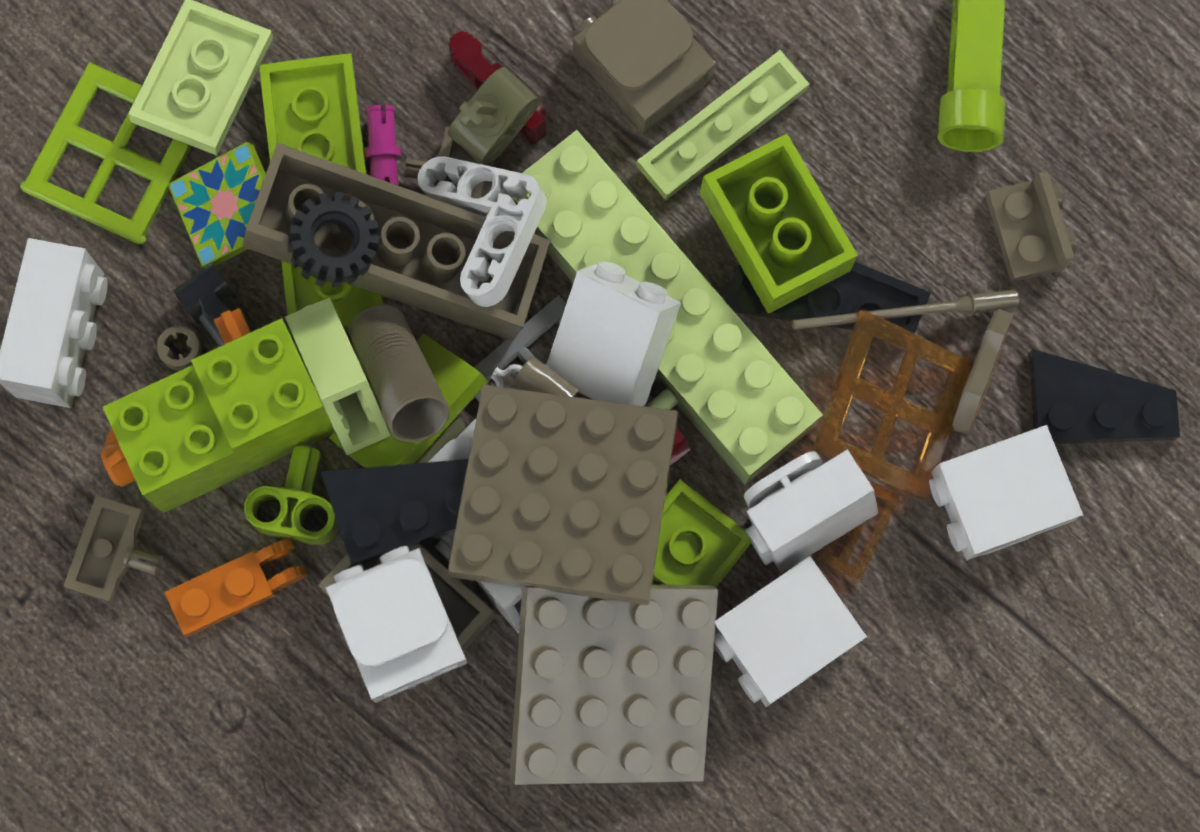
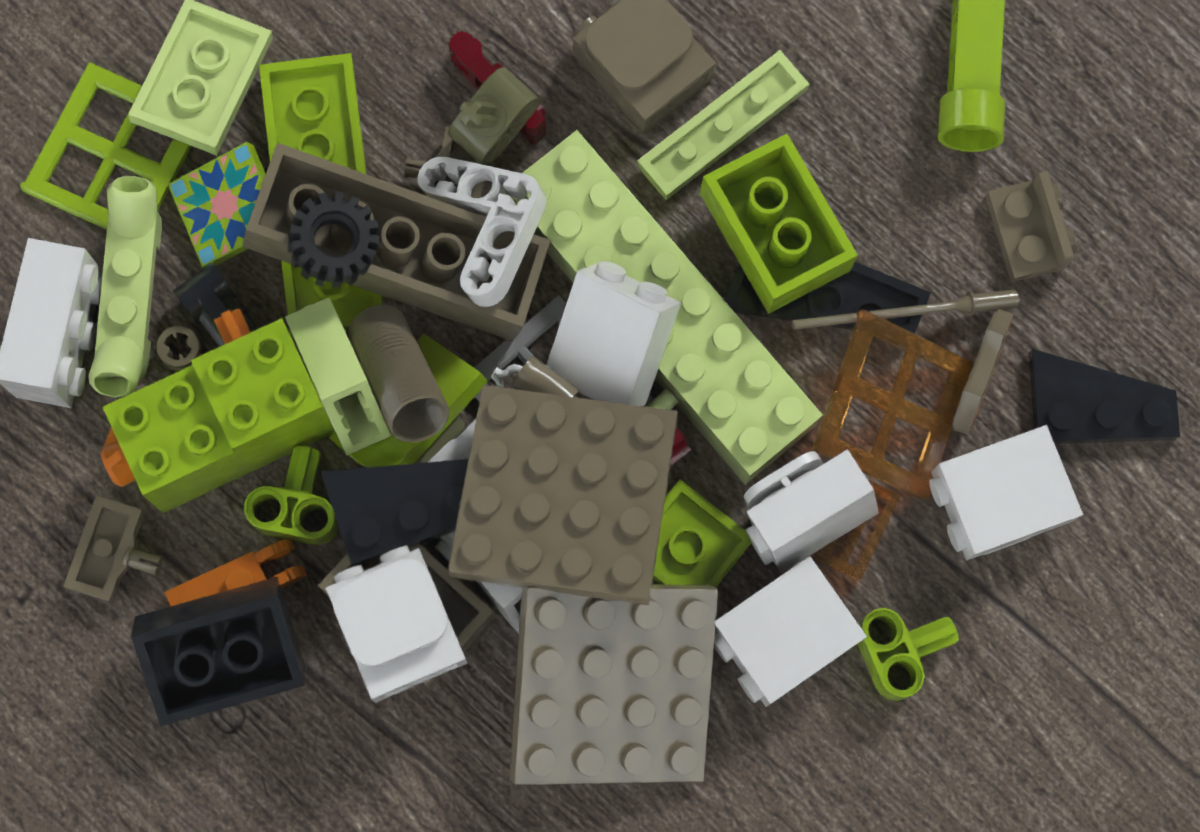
(126, 287): none -> yellowish green plate
(218, 651): none -> black brick
(382, 147): dark pink pin -> none
(903, 649): none -> lime beam

